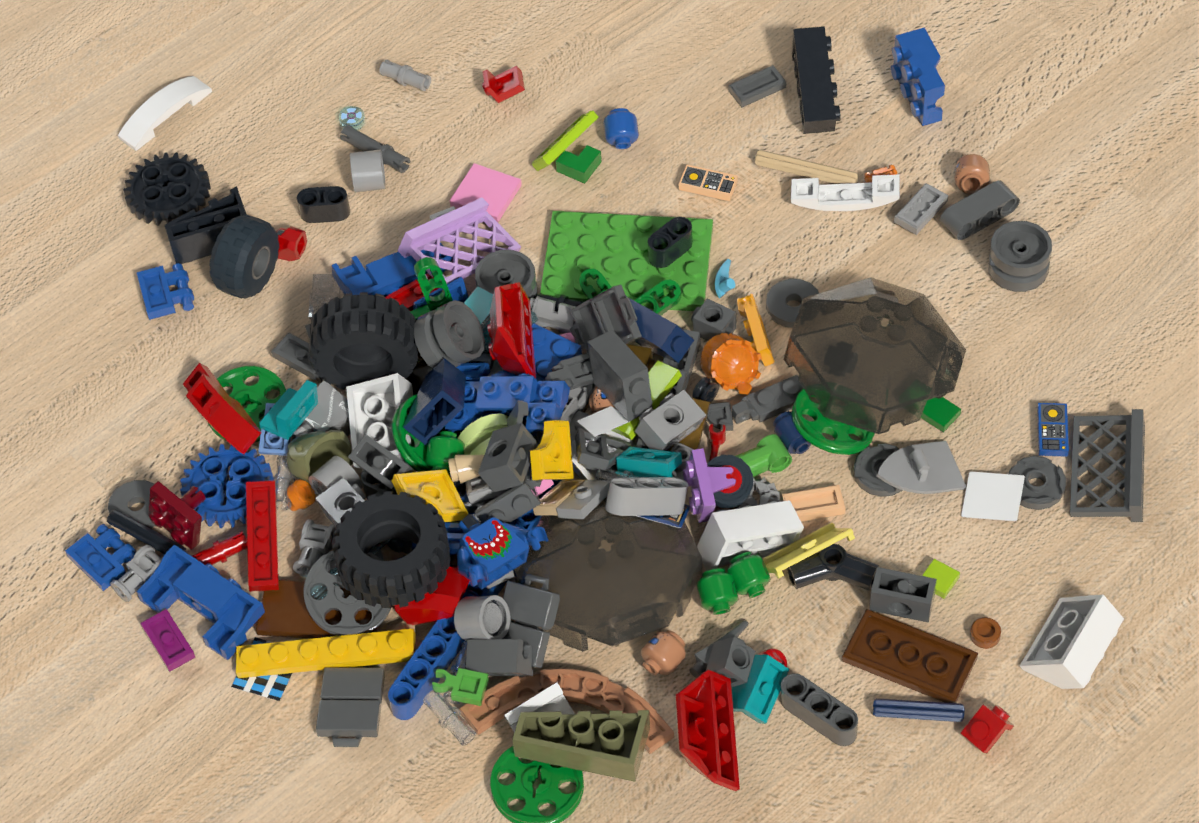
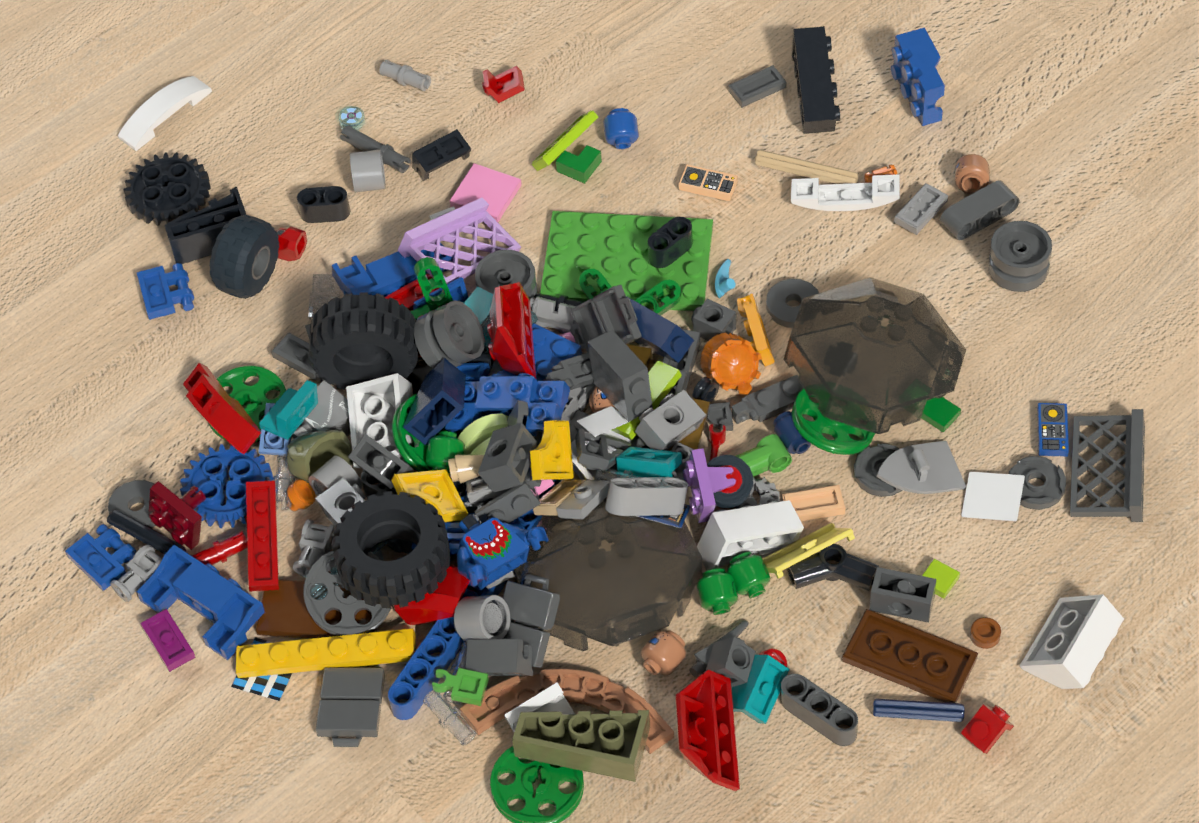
(440, 153): none -> black hinge

